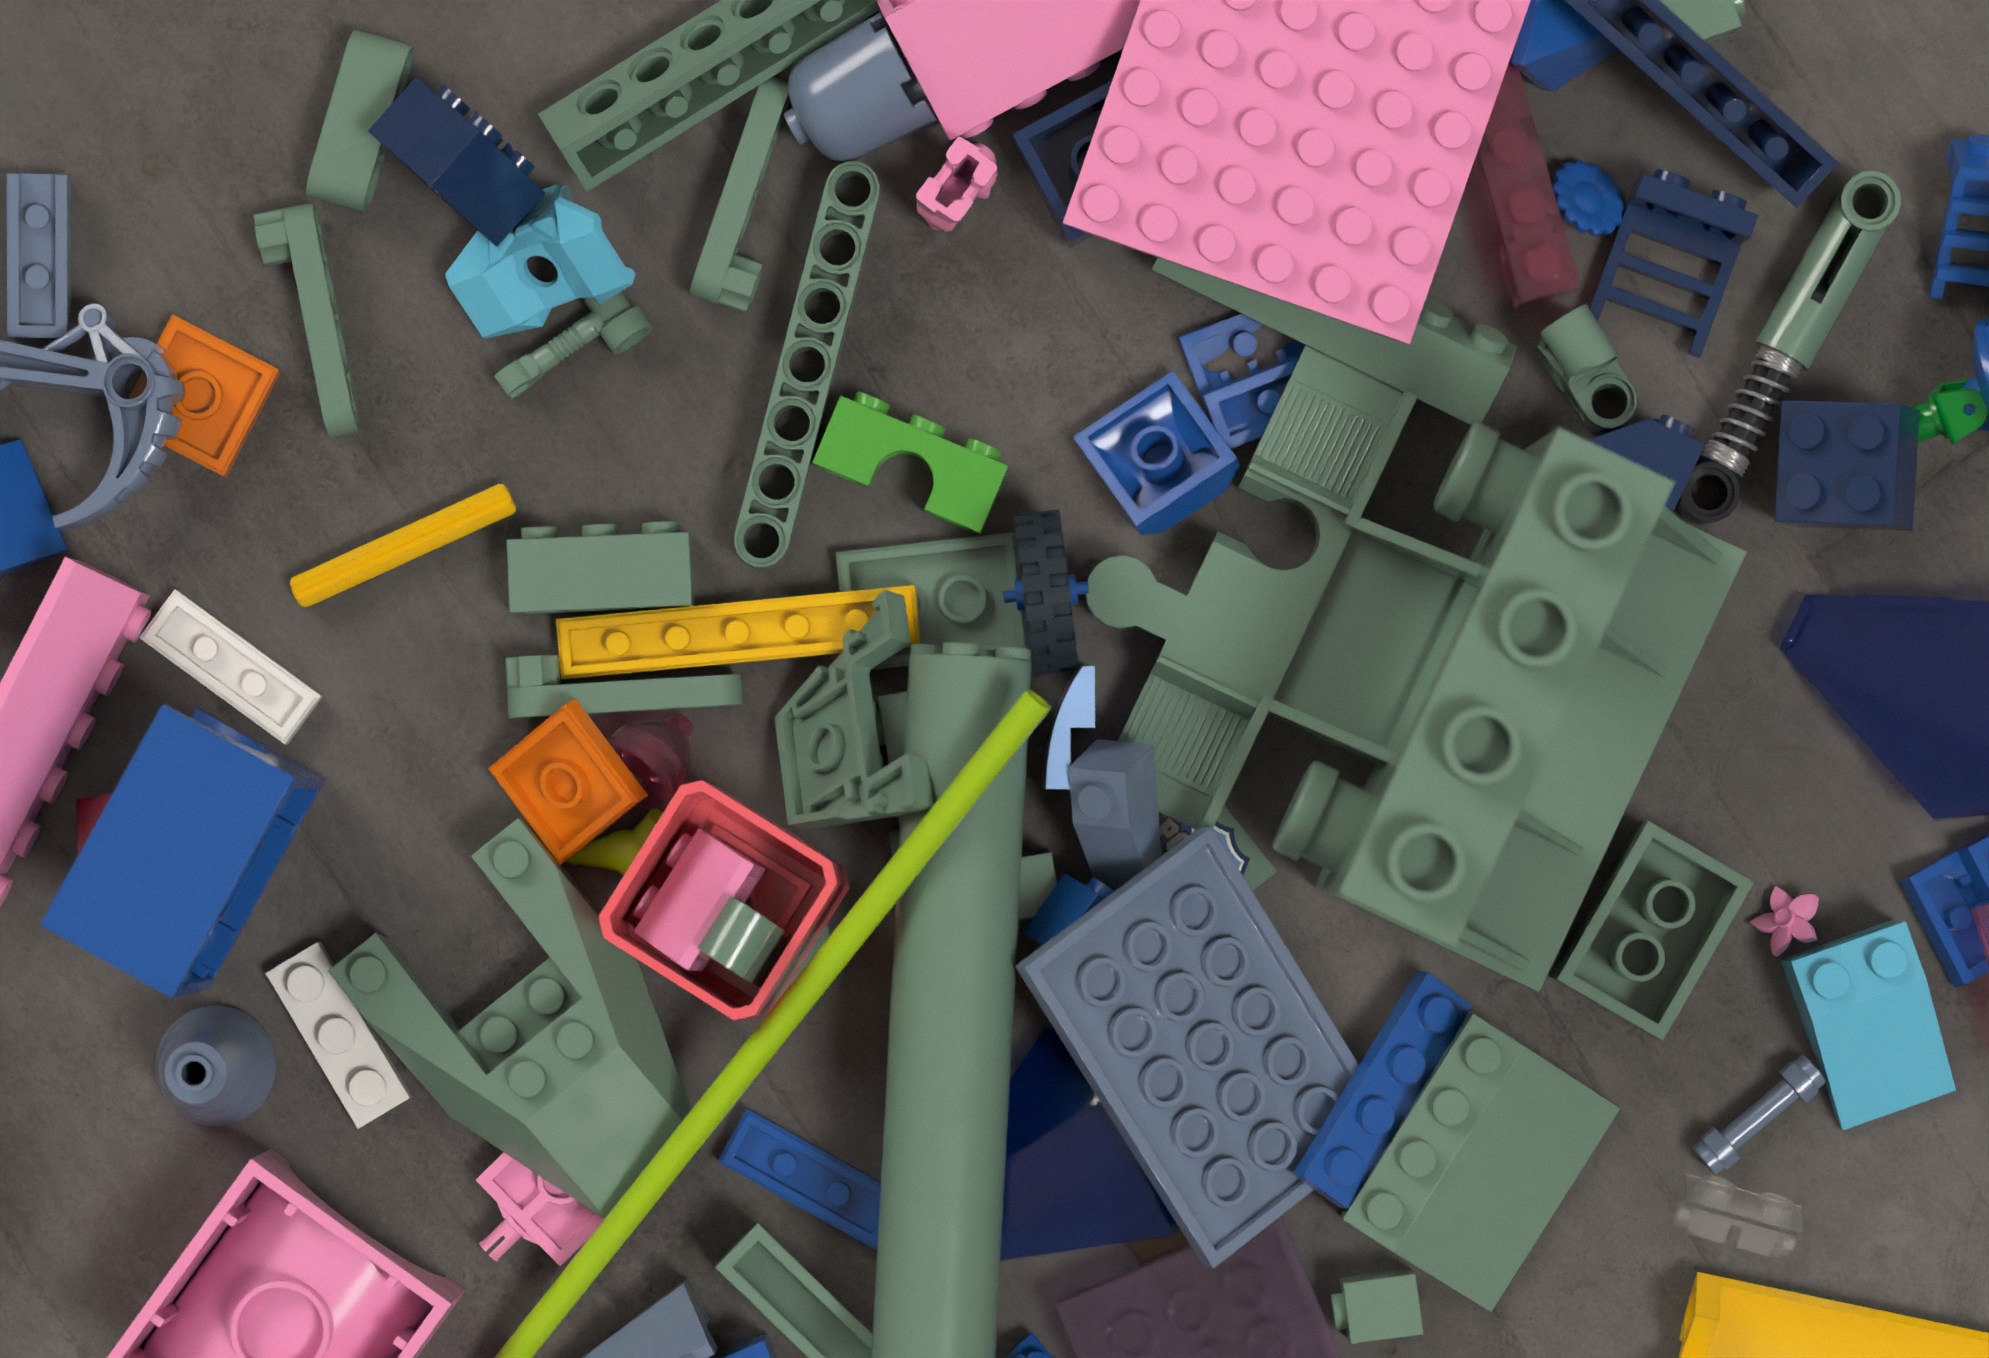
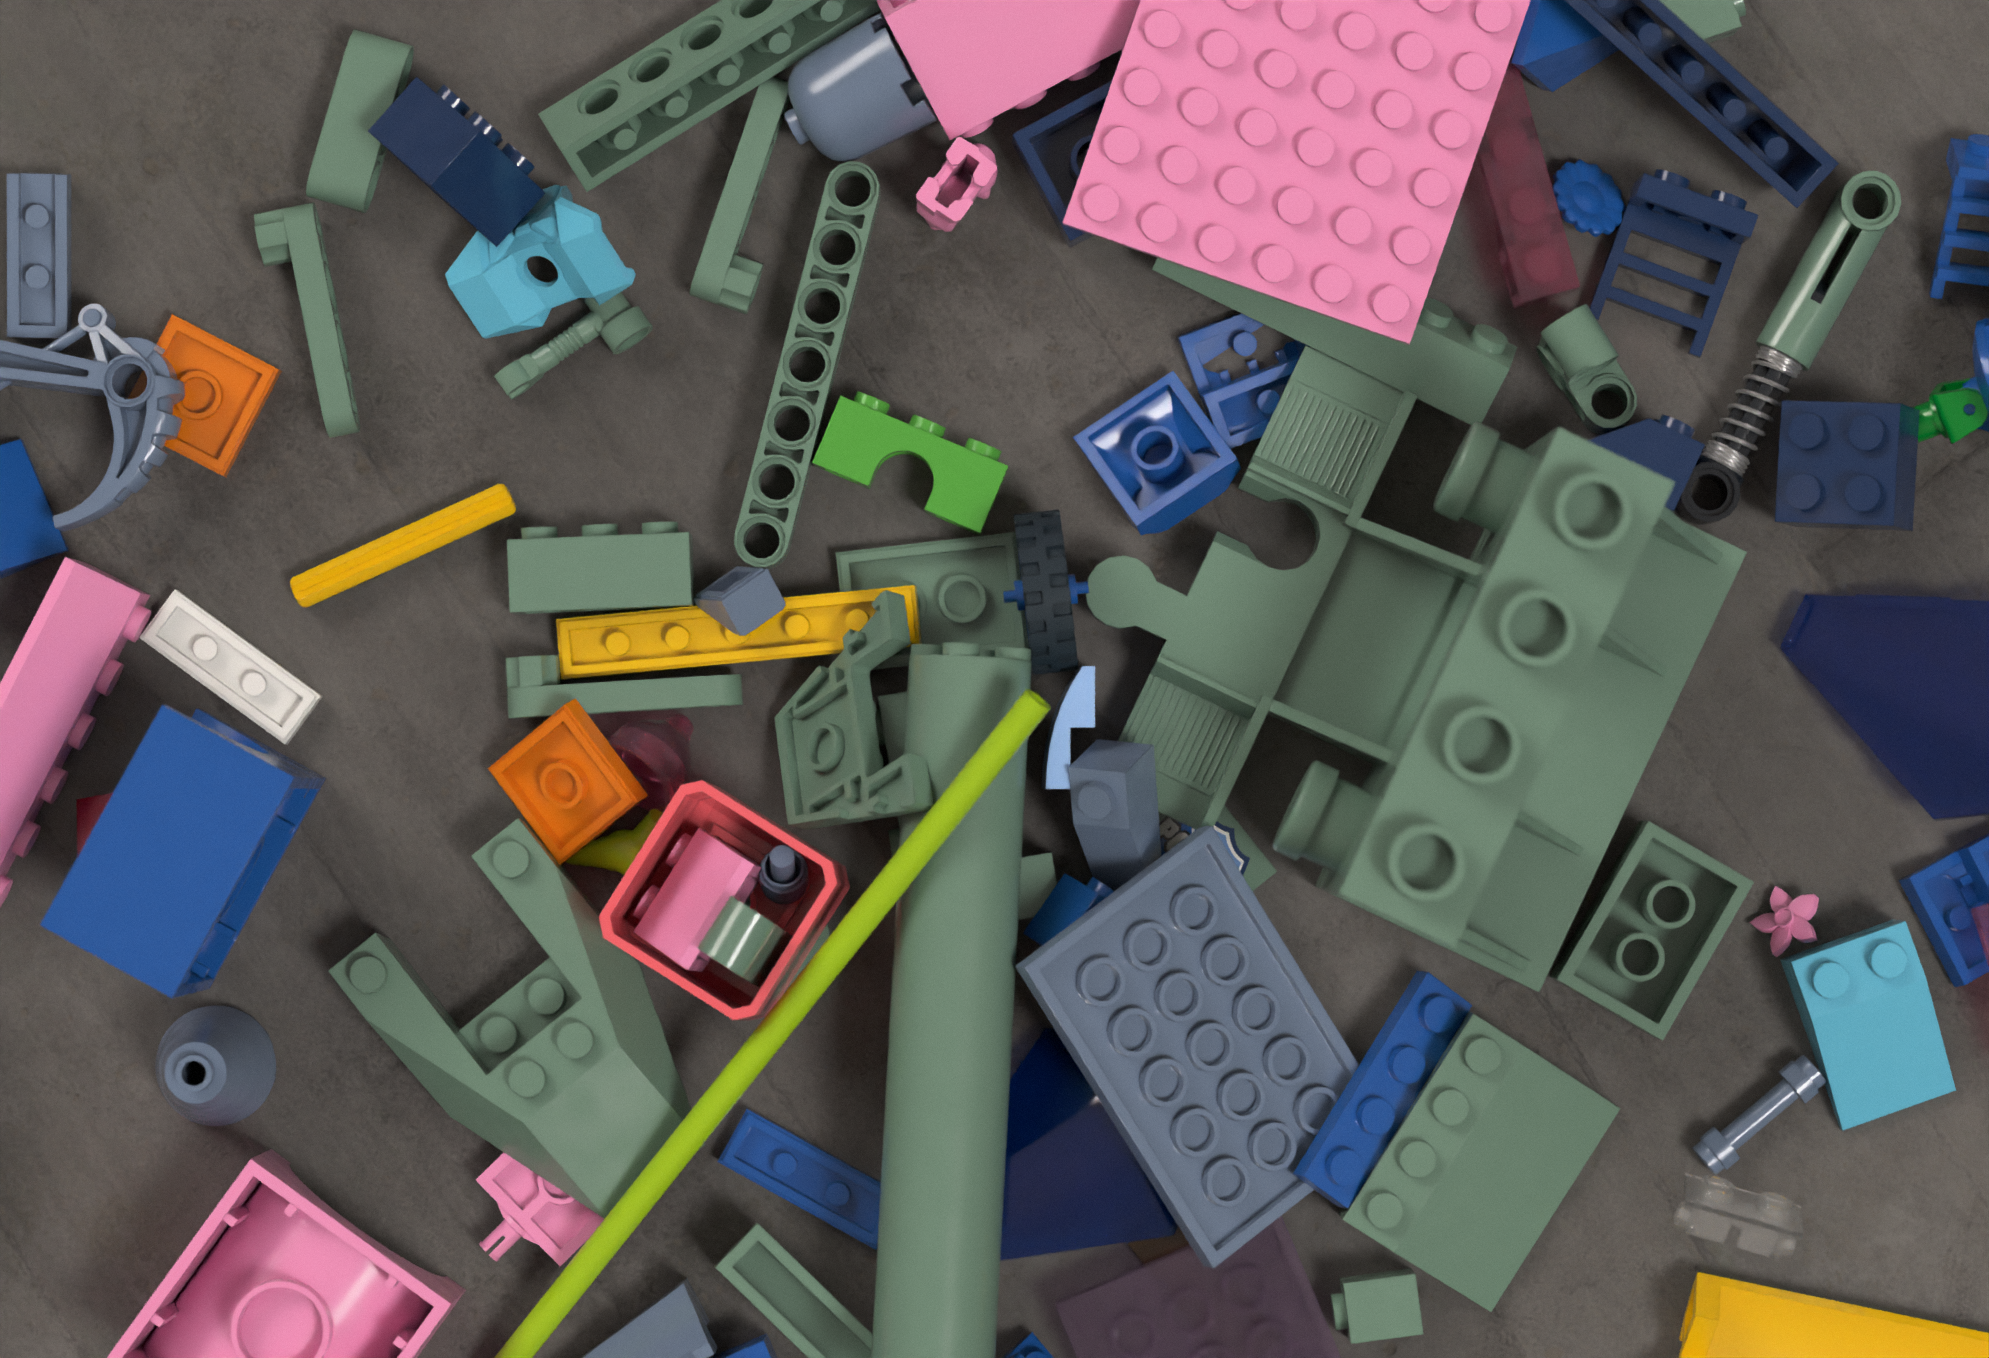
(338, 1036): white plate -> none
(742, 599): none -> sand blue slope
(783, 875): none -> sand blue cylinder

